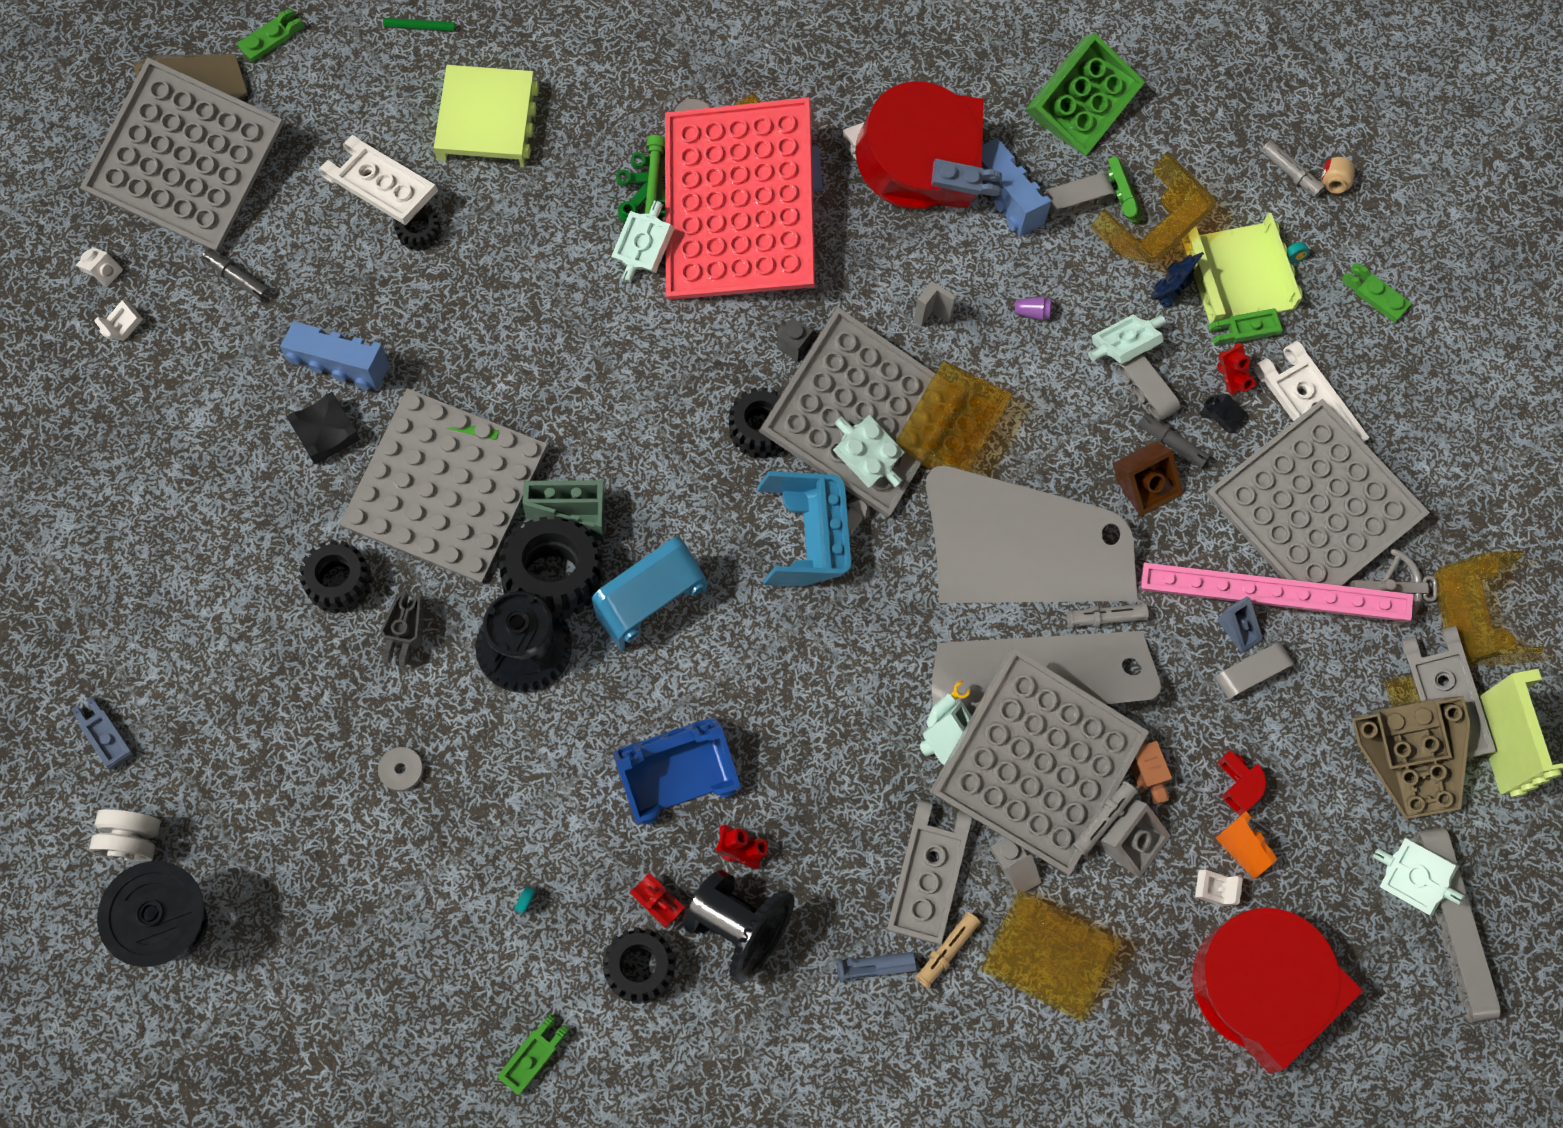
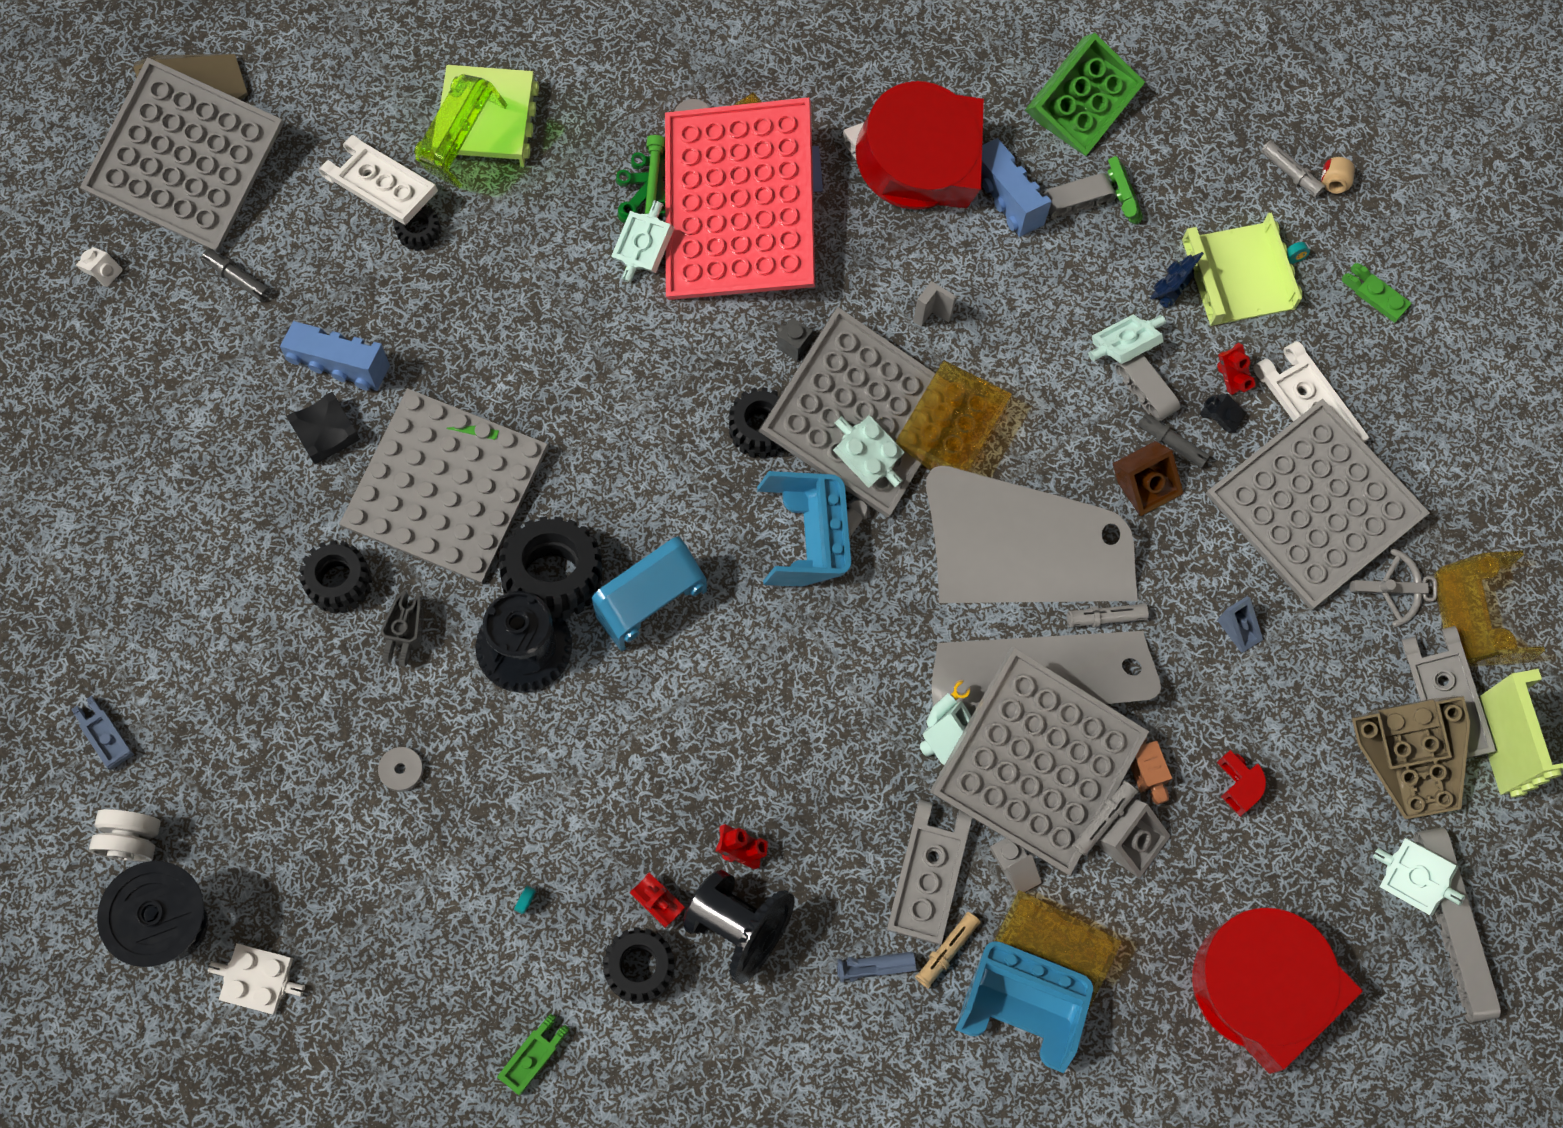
(120, 322): white bracket -> none
(256, 979): none -> white plate
(270, 35): bright green hinge -> none
(419, 24): green bar -> none
(454, 124): none -> clear neon green windscreen
(574, 500): sand green wedge -> none
(676, 768): blue windscreen -> none
(965, 178): sand blue hinge -> none
(1031, 997): none -> dark azure windscreen
(1035, 308): medium lavender cone -> none
(1183, 199): clear yellow windscreen -> none
(1218, 888): white bracket -> none
(1247, 327): bright green hinge -> none
(1247, 846): orange slope -> none
(1253, 670): light grey beam -> none
(1277, 592): bright pink plate -> none
(1401, 690): clear yellow tile -> none

